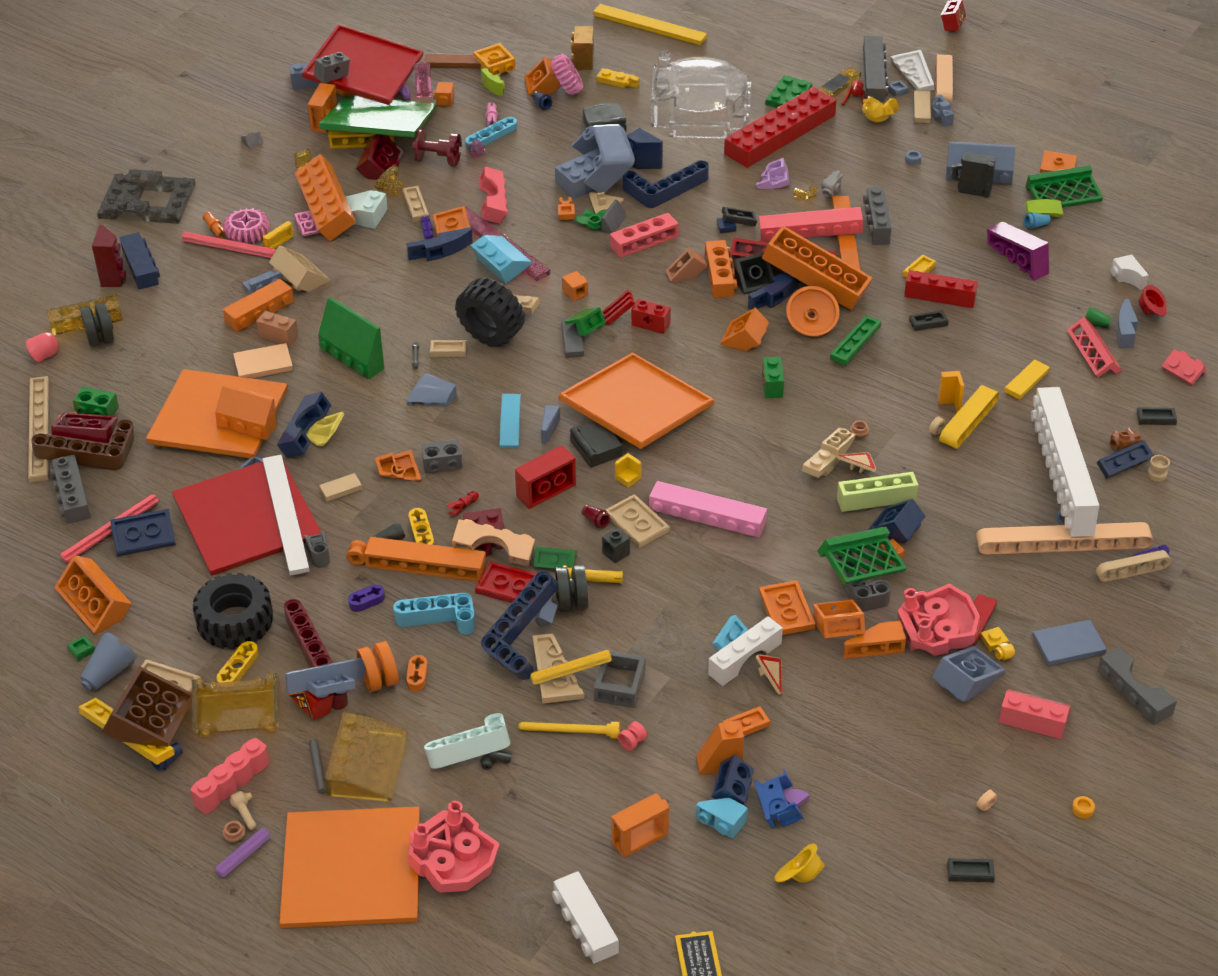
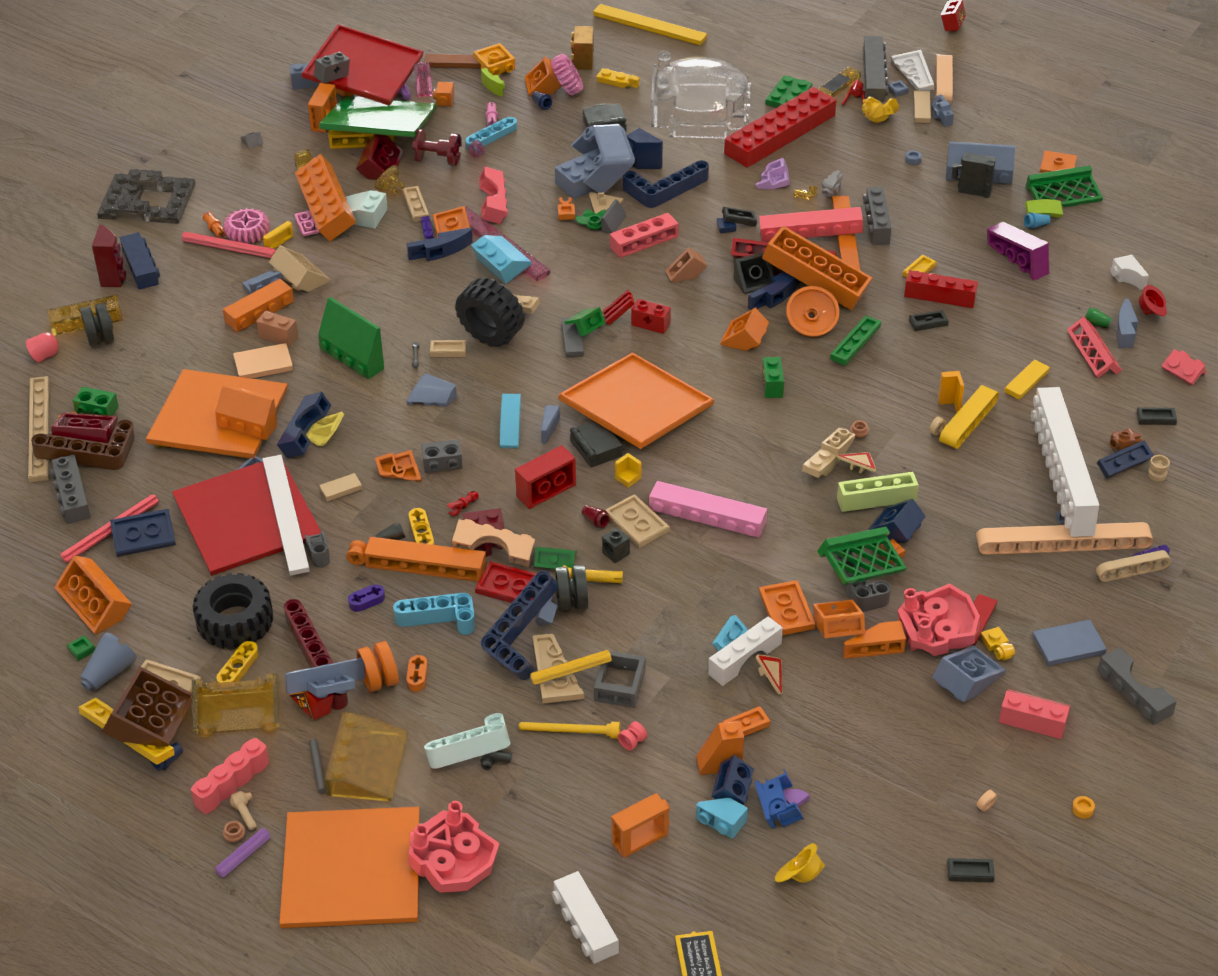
(574, 286): orange brick -> none
(720, 269): orange brick -> none

